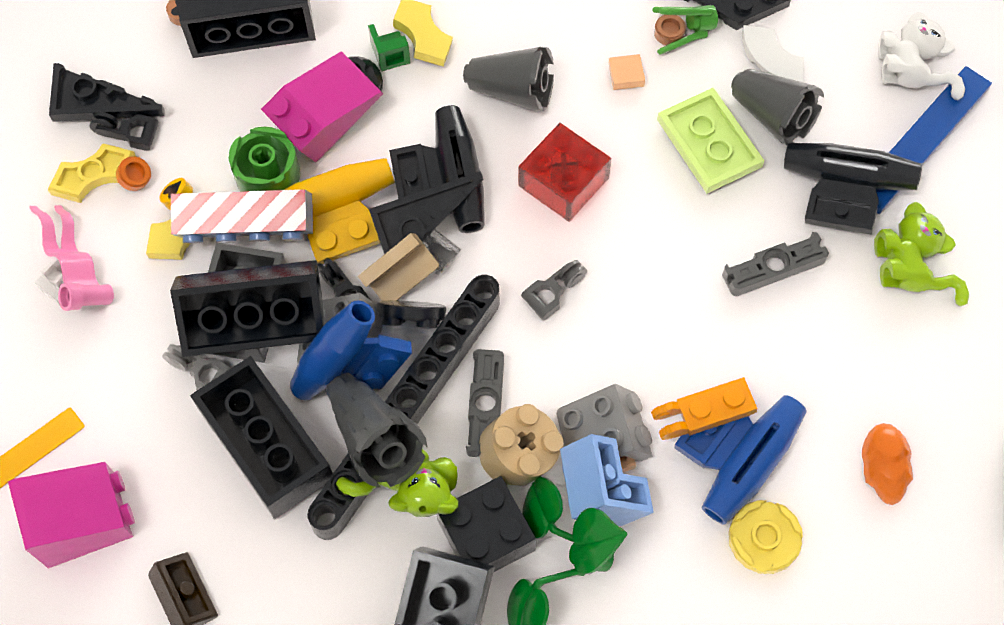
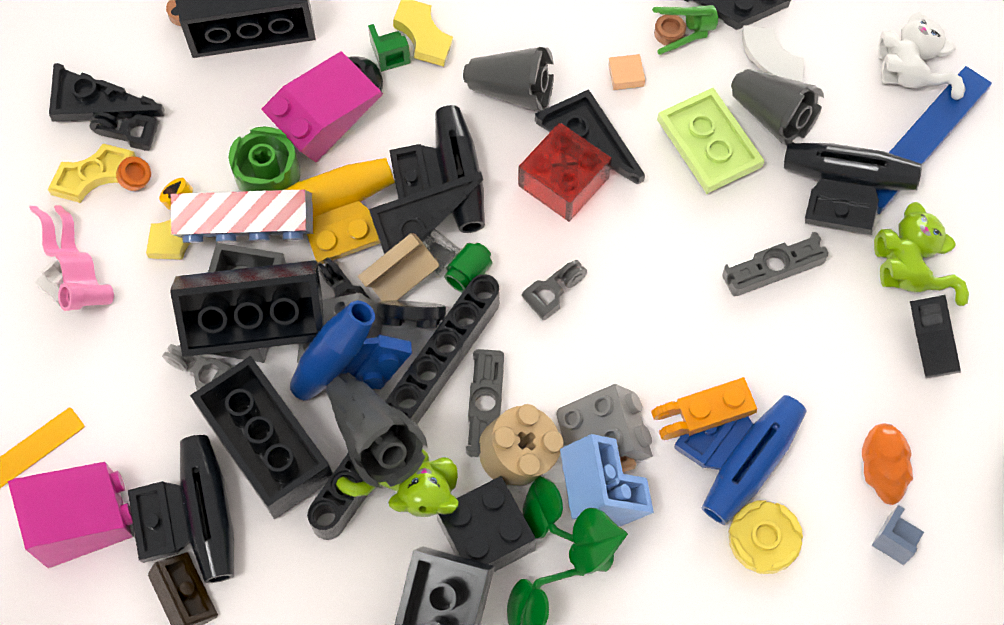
(192, 513): none -> black plate
(467, 264): none -> green brick
(588, 120): none -> black wing
(898, 537): none -> sand blue panel
(935, 336): none -> black slope

